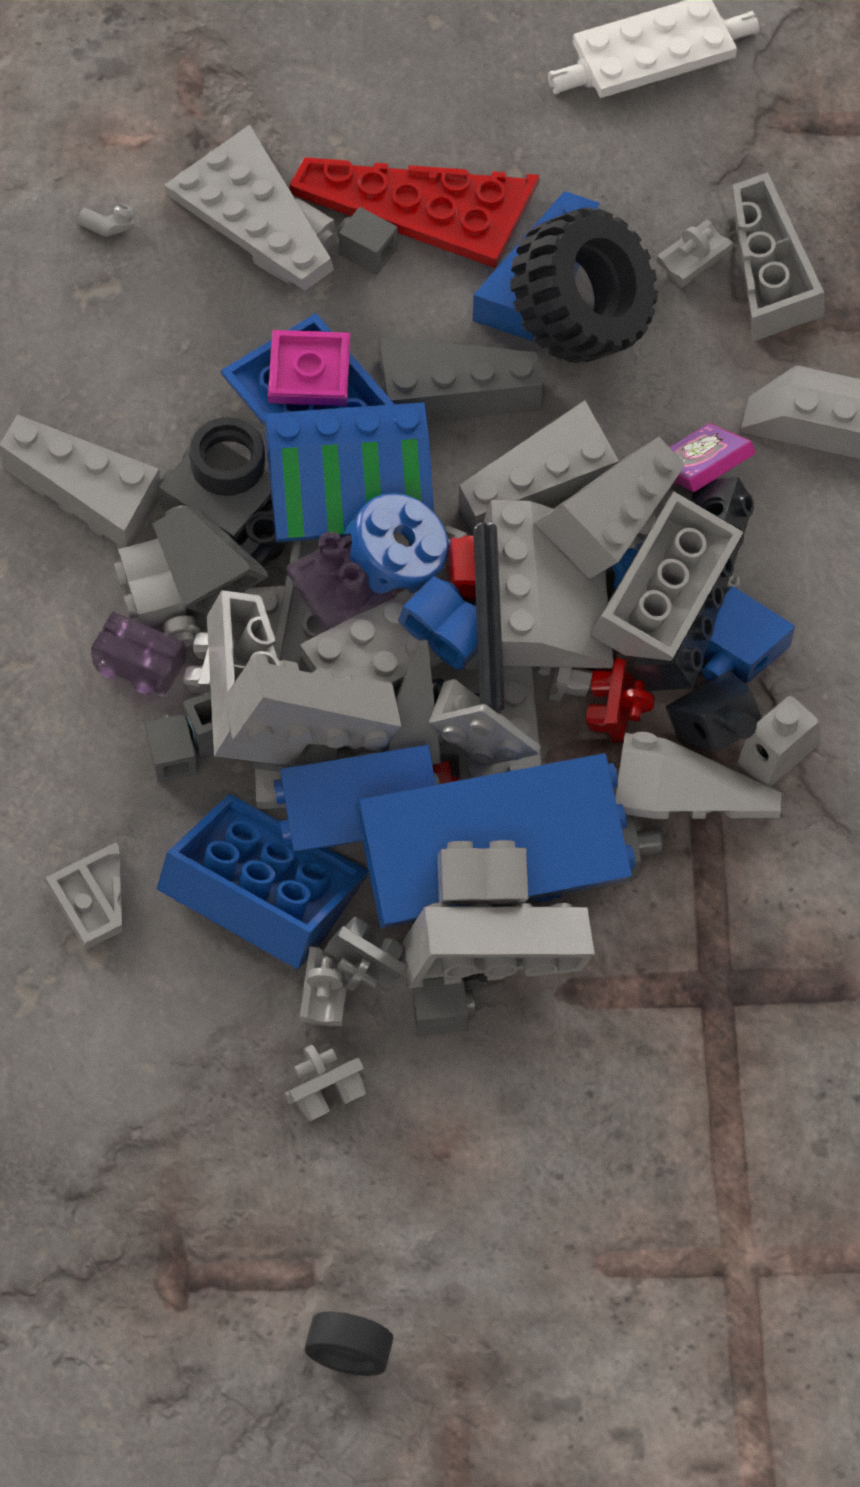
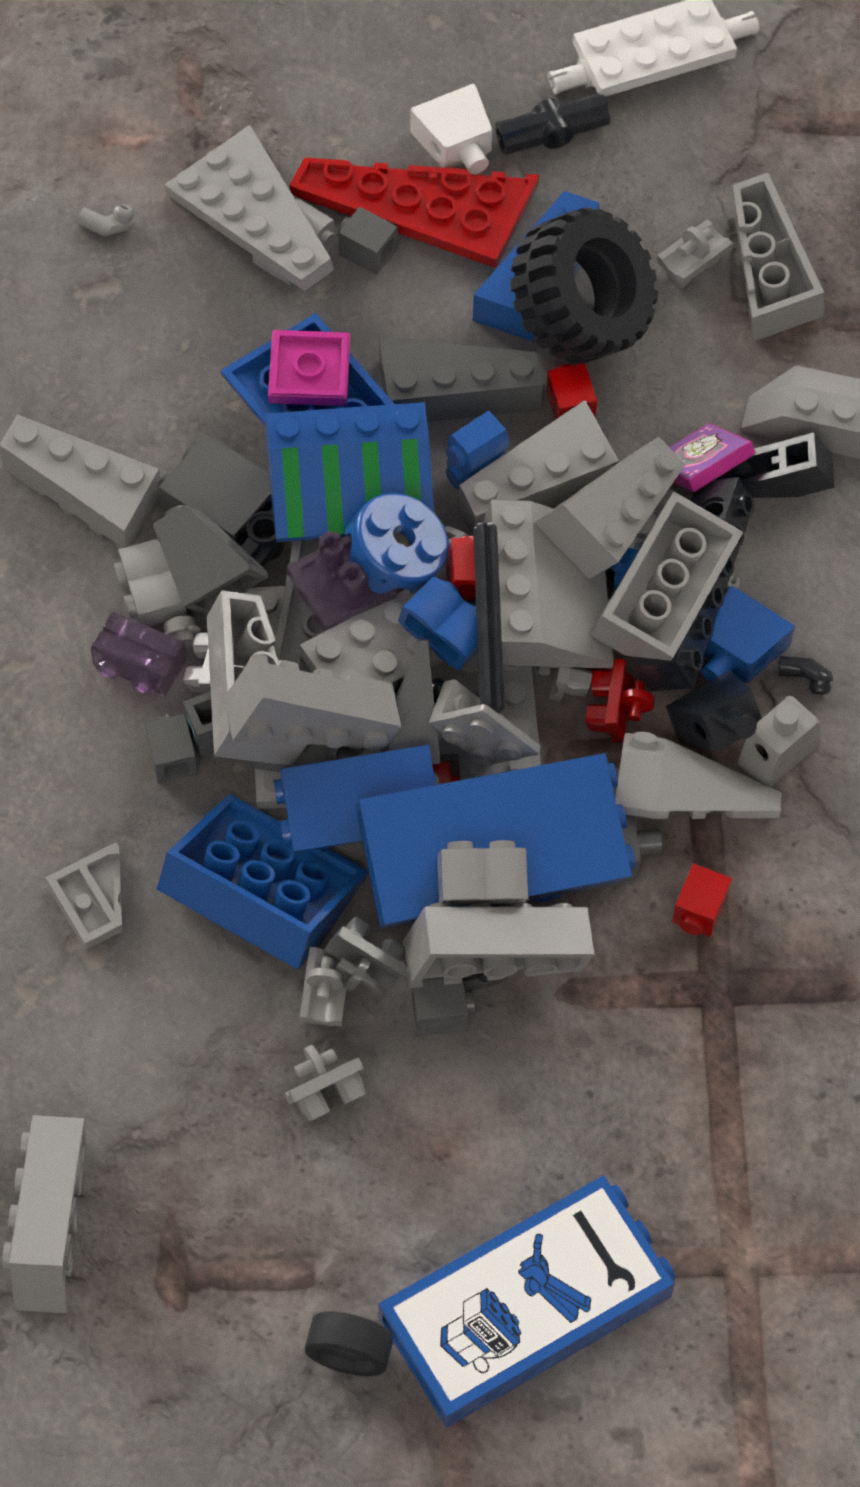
(45, 1213): none -> light grey wedge
(227, 430): black tyre -> none
(454, 129): none -> white torso
(475, 448): none -> blue brick
(526, 1300): none -> brick
(552, 123): none -> black piece
(568, 387): none -> red brick
(701, 901): none -> red brick
(786, 468): none -> black slope
(807, 668): none -> black arm

